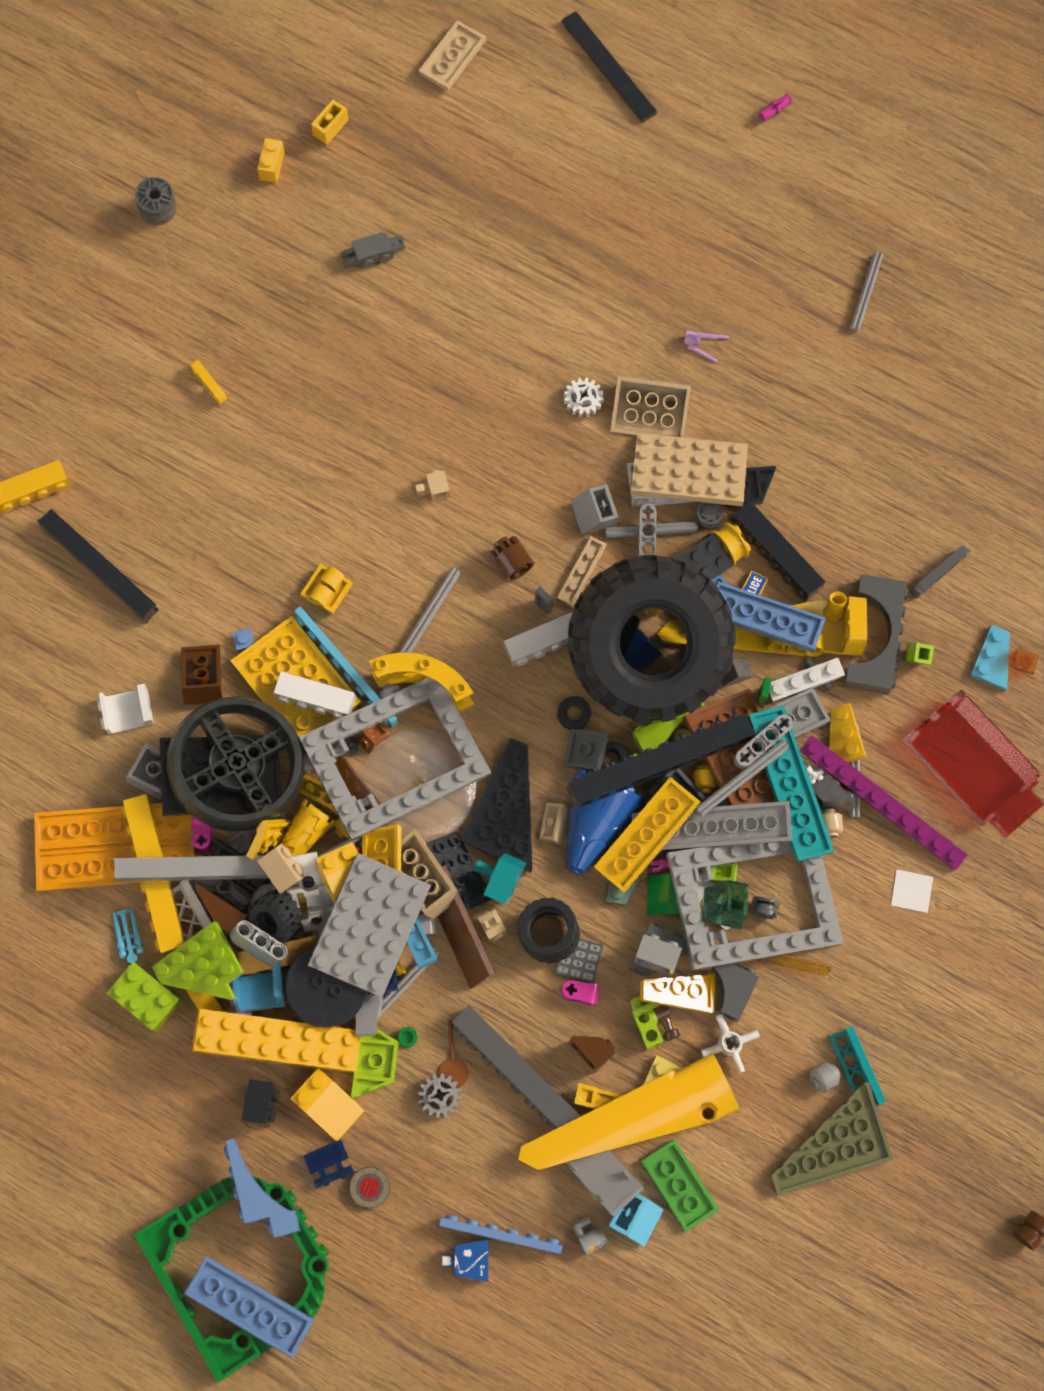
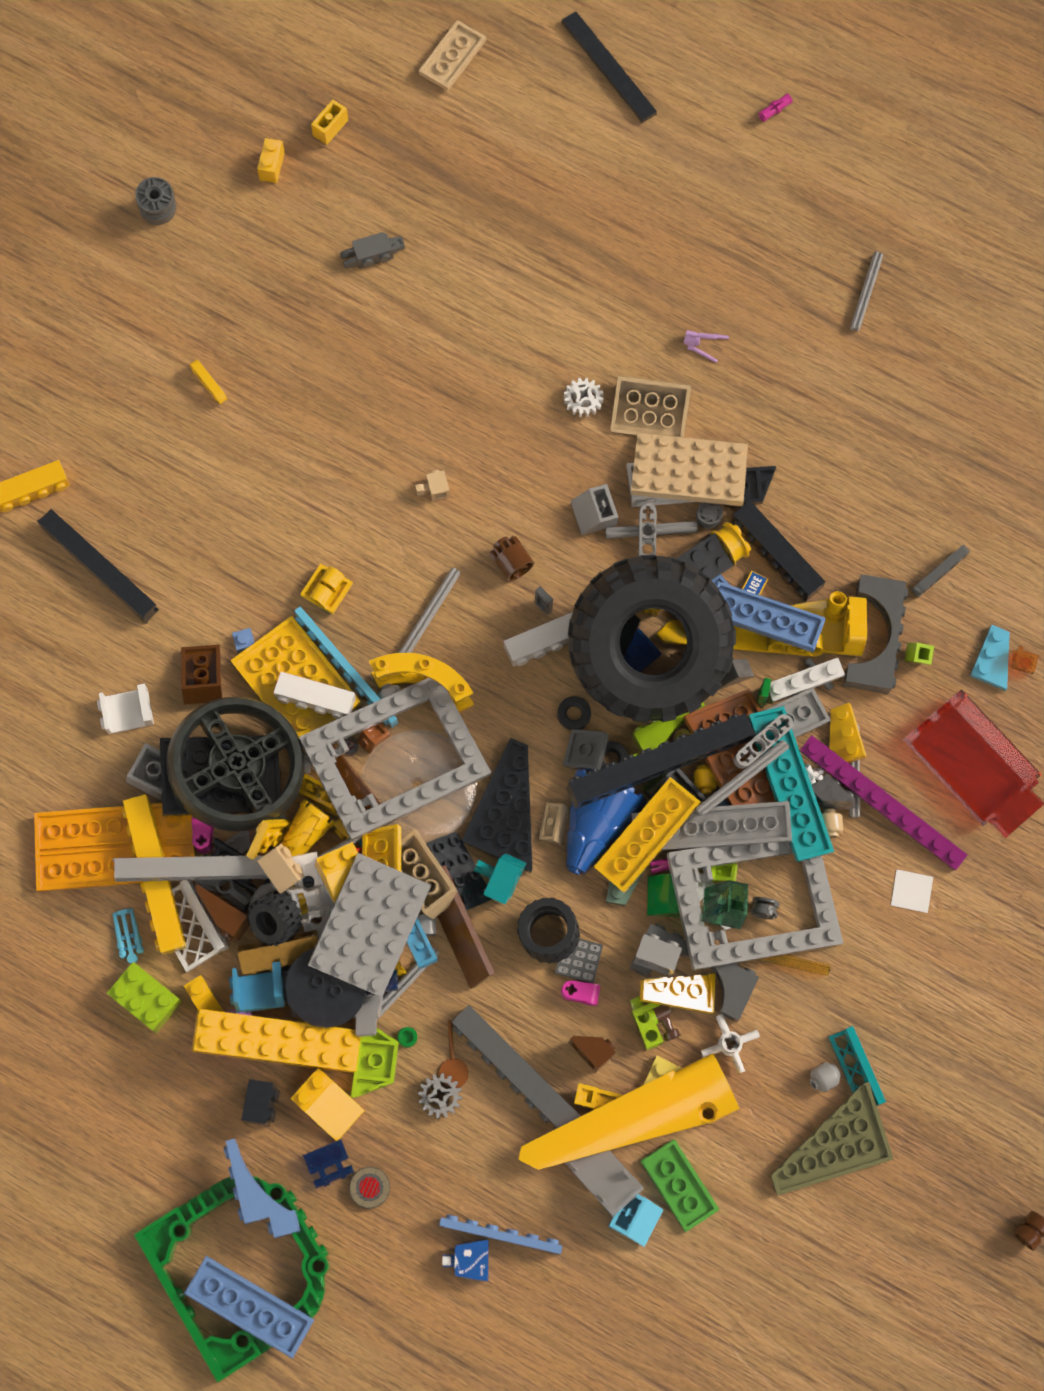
(201, 964): lime wing -> none
(268, 944): light grey beam -> none
(492, 926): tan brick -> none
(581, 572): tan tile -> none
(590, 1241): light grey piece -> none

